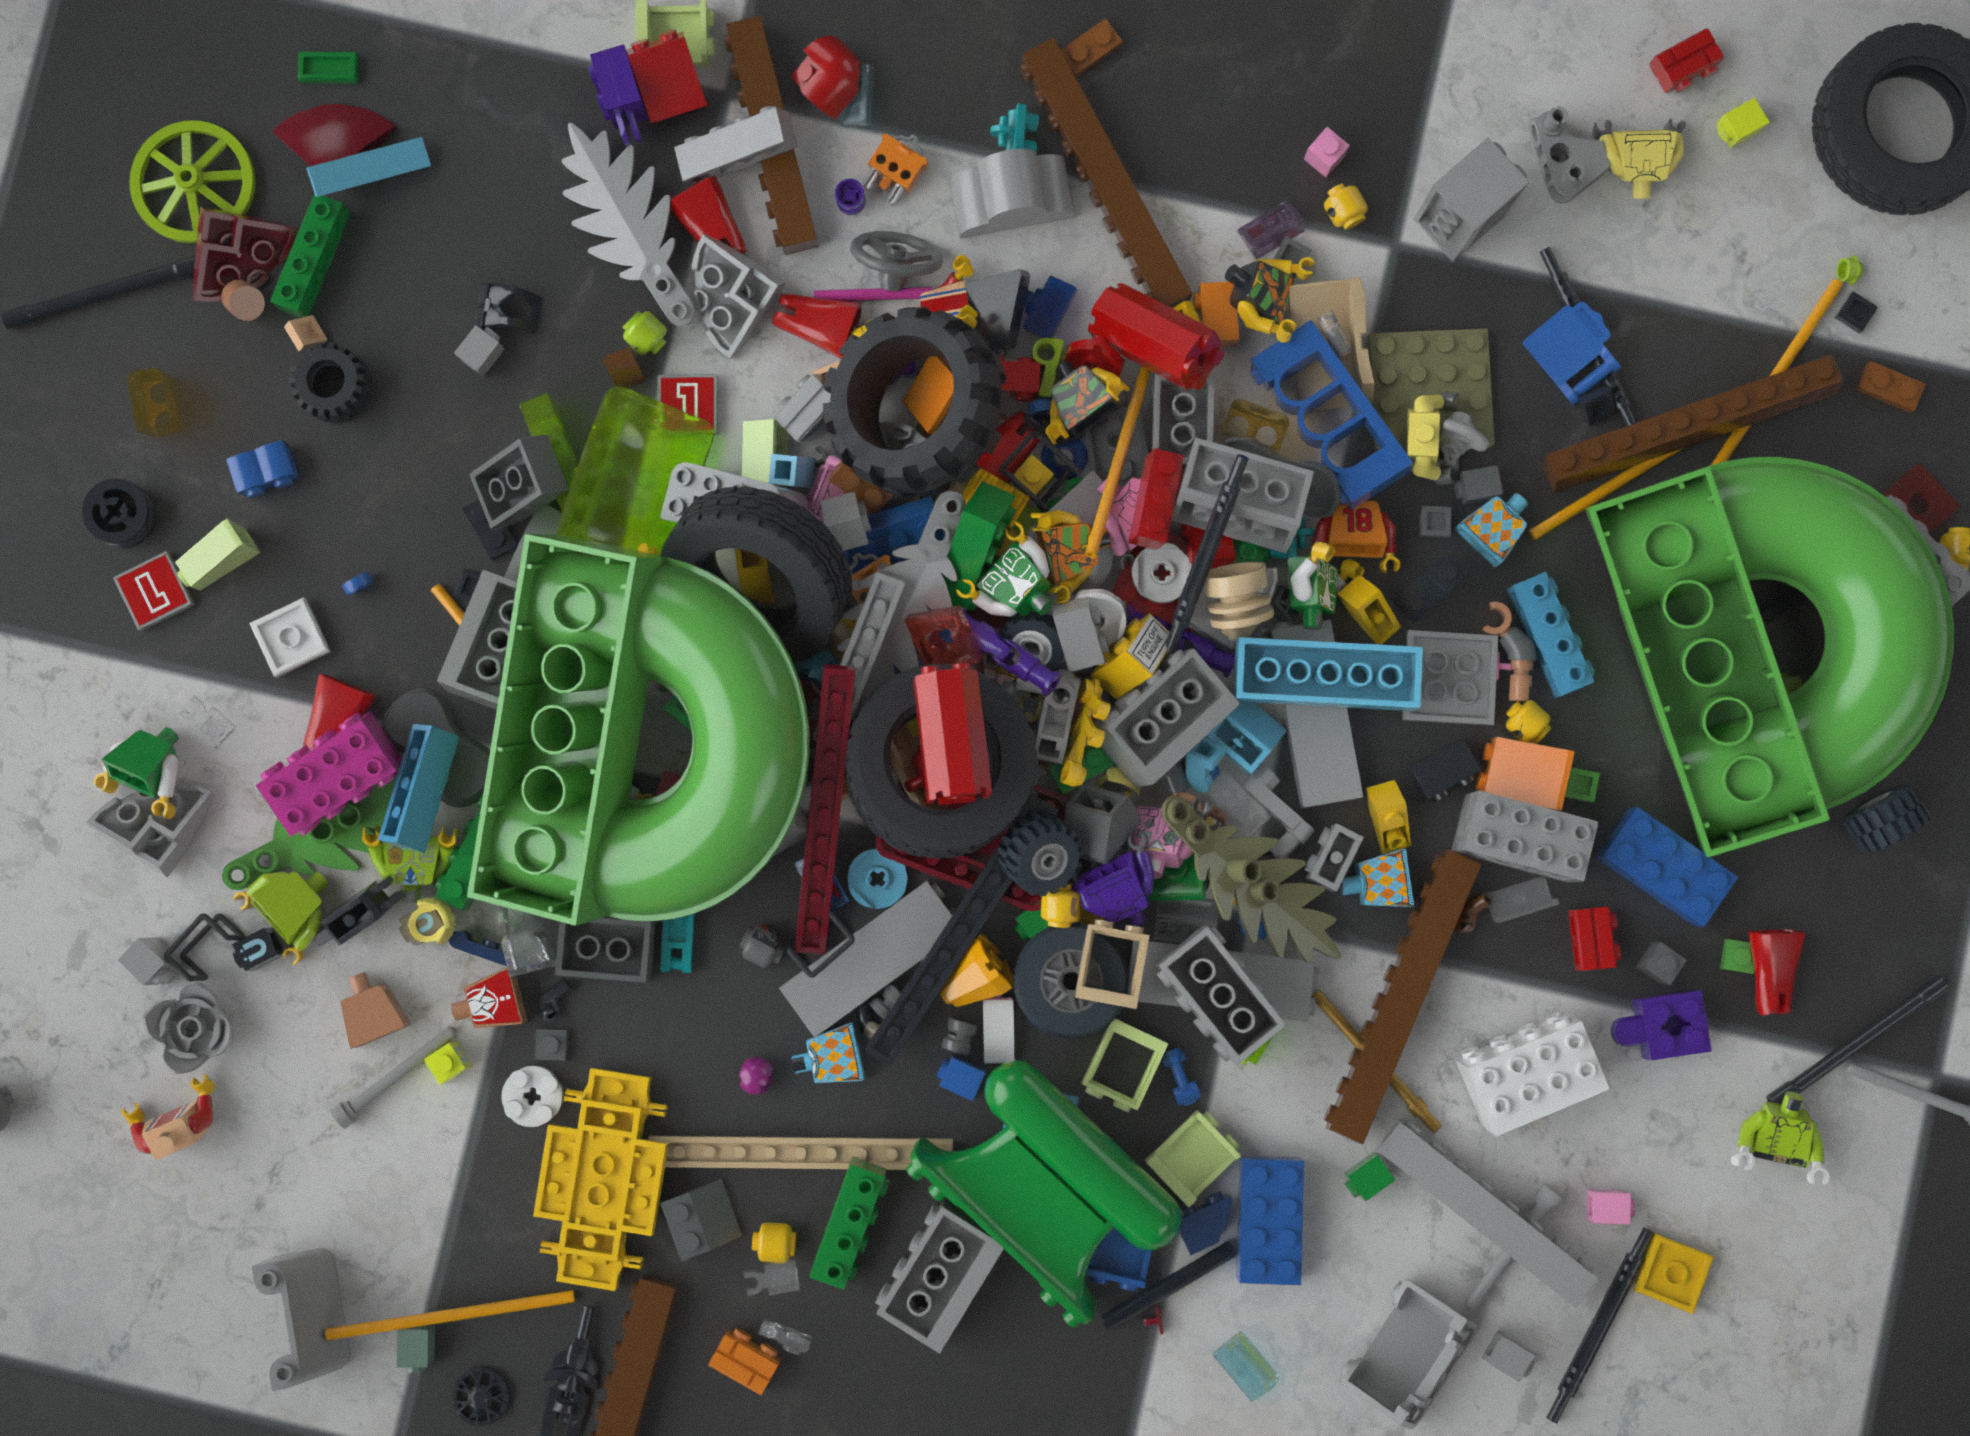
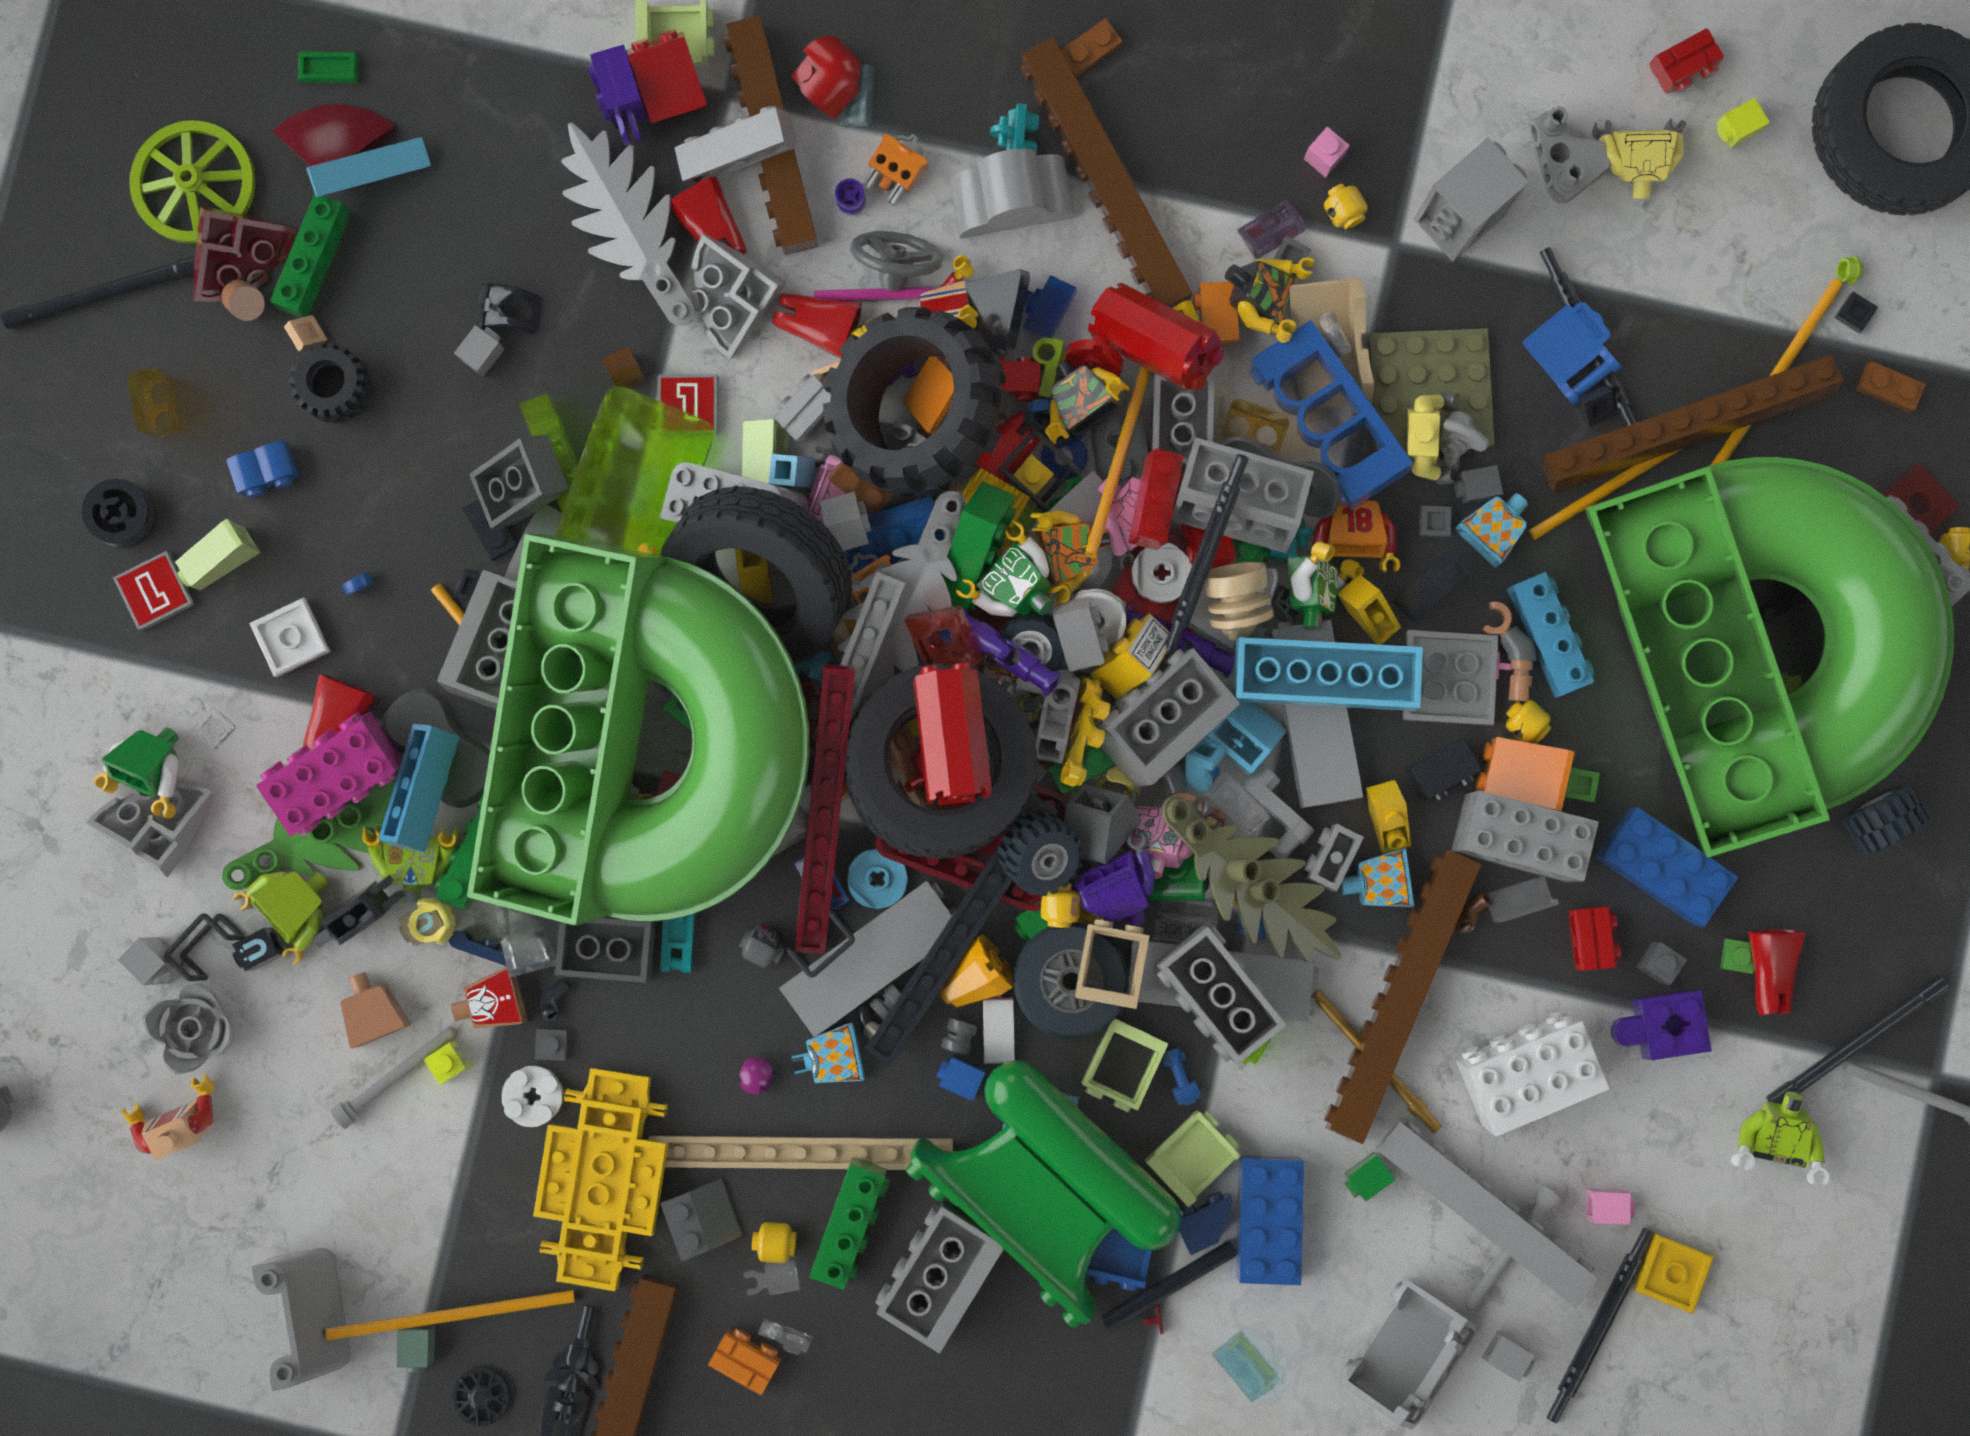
(644, 333): lime head -> none

